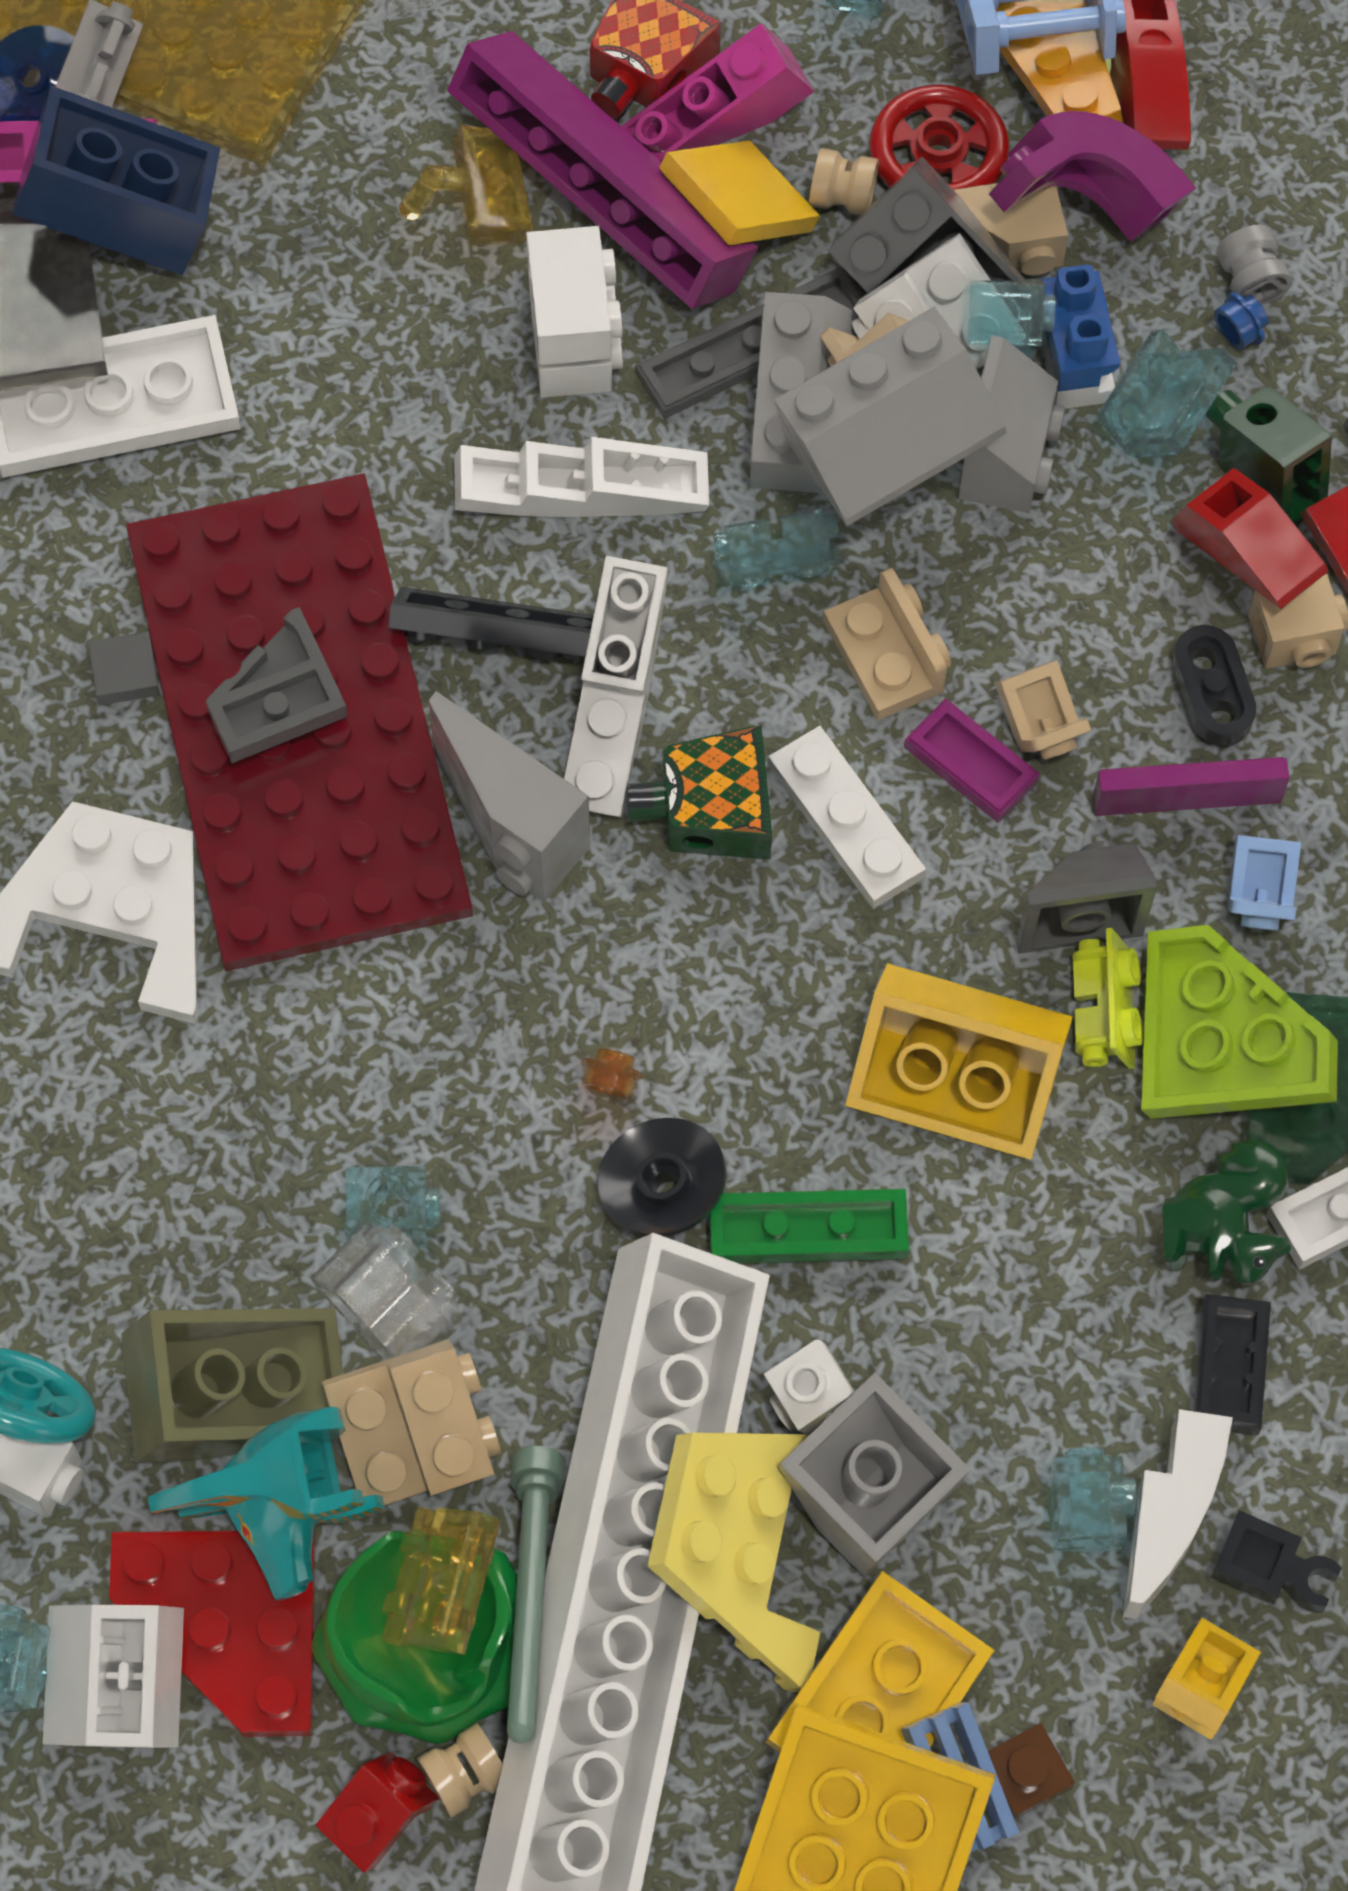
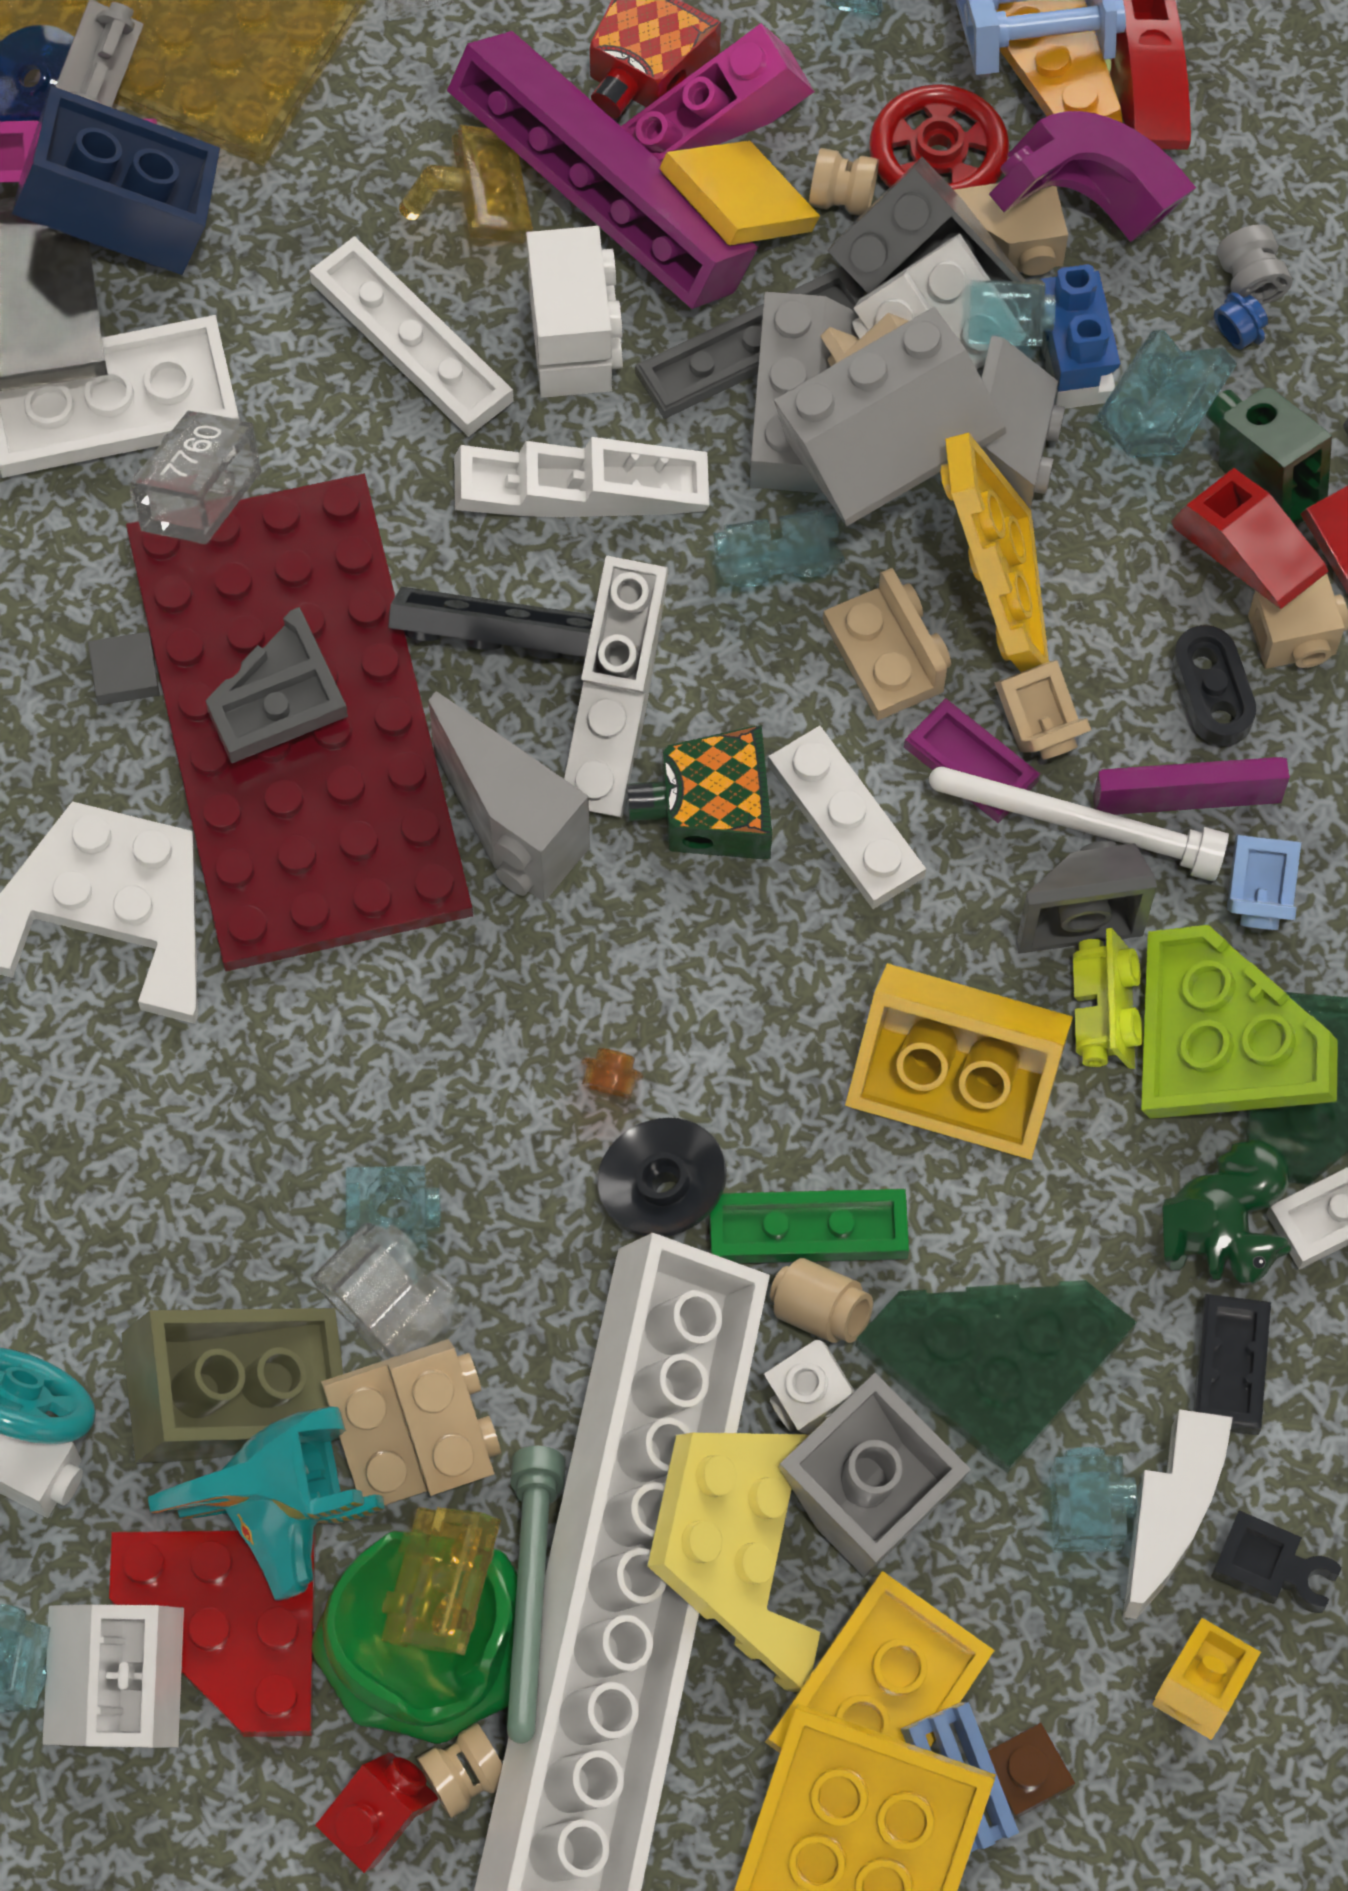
(196, 476): none -> clear brick
(411, 336): none -> white plate
(821, 1301): none -> tan brick
(997, 1356): none -> clear green plate
(999, 550): none -> yellow plate
(1199, 851): none -> white piece

